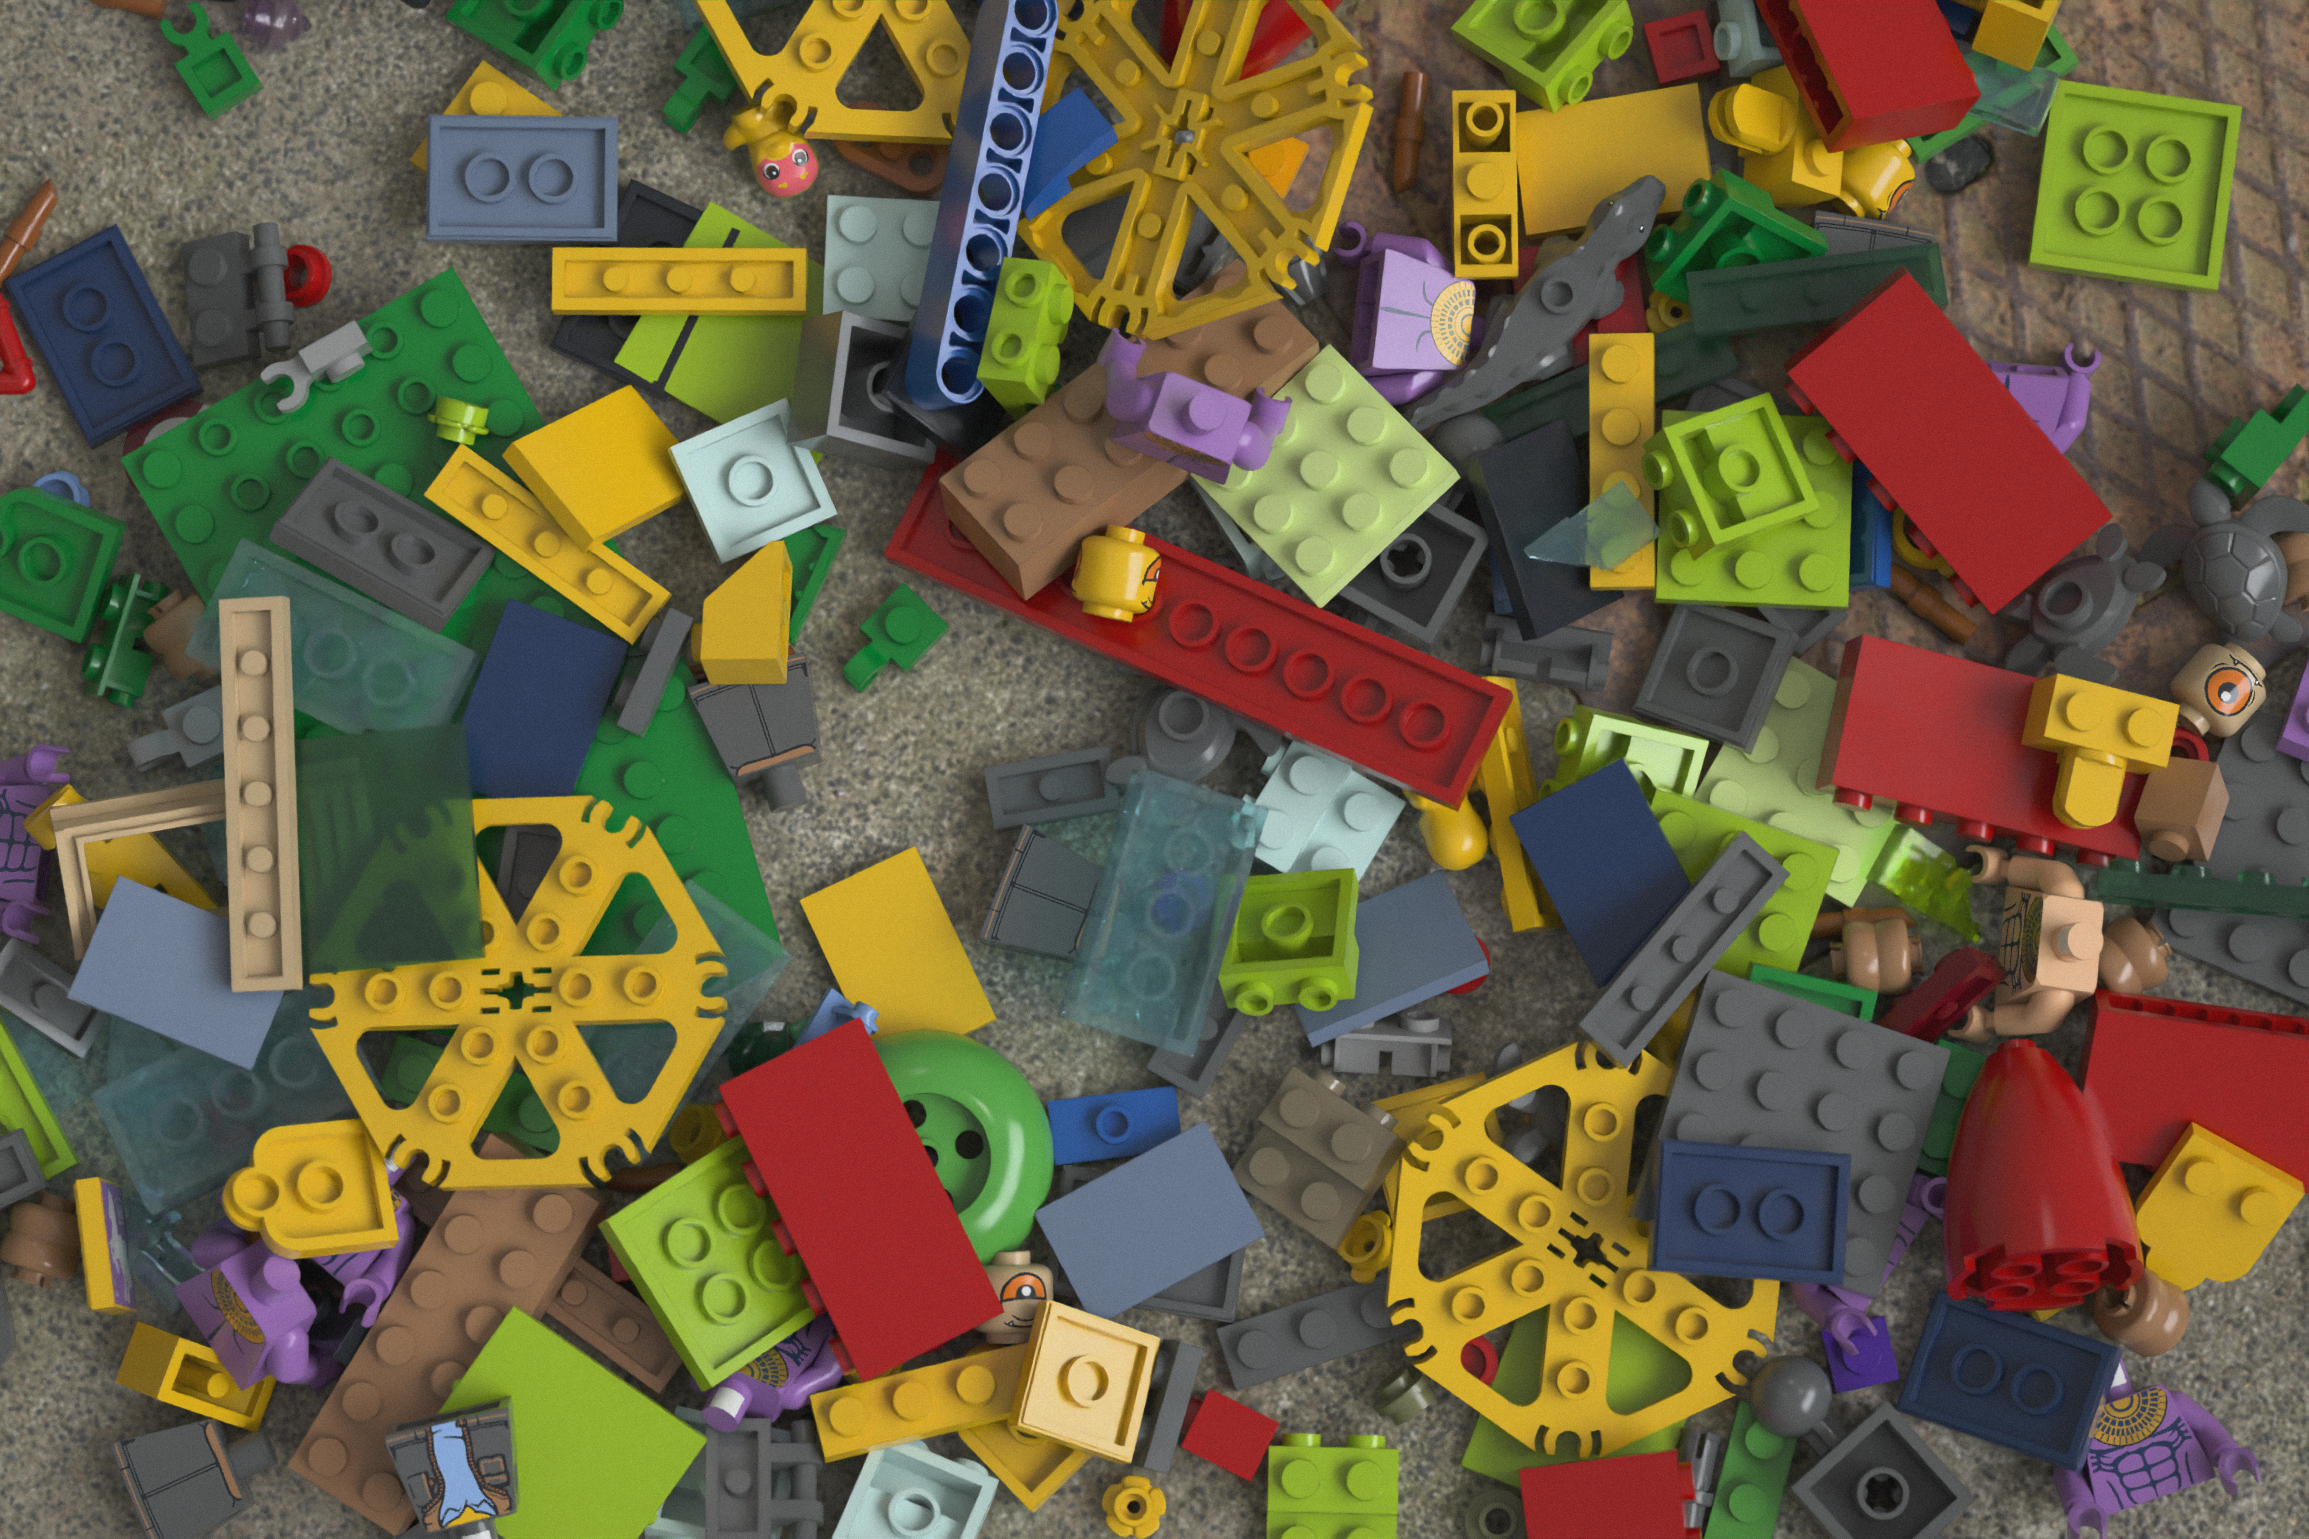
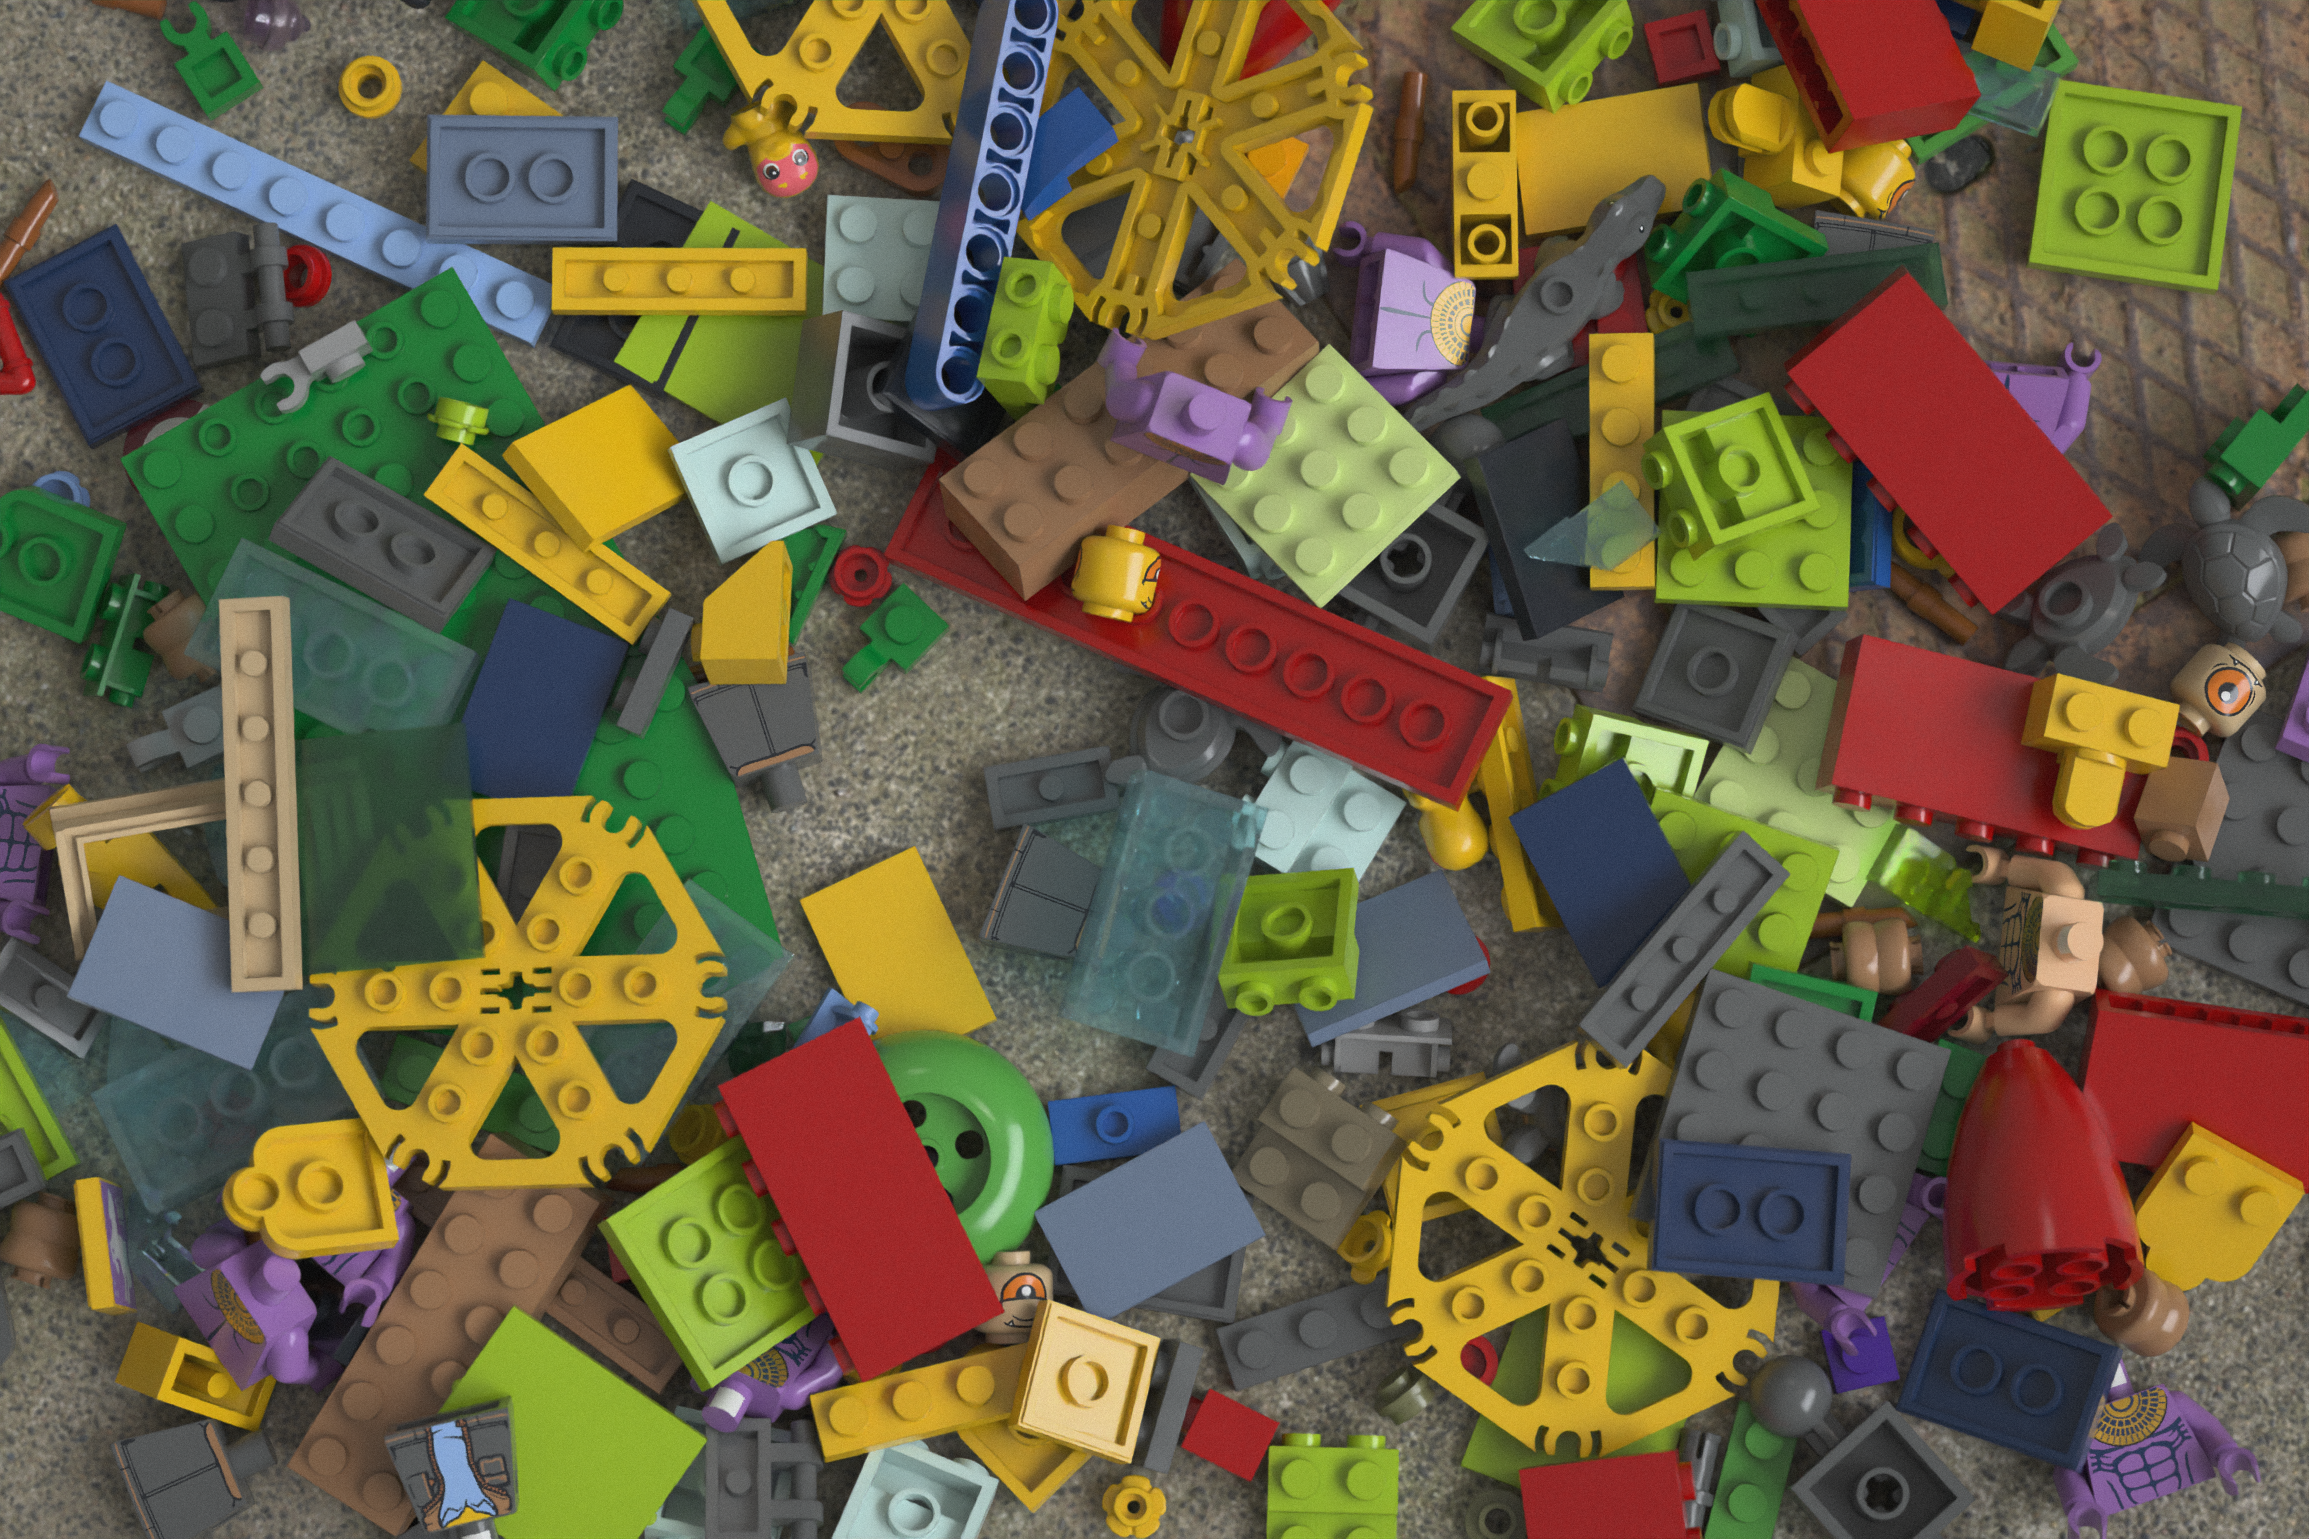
(310, 209): none -> light blue plate
(365, 69): none -> yellow plate
(860, 558): none -> red plate

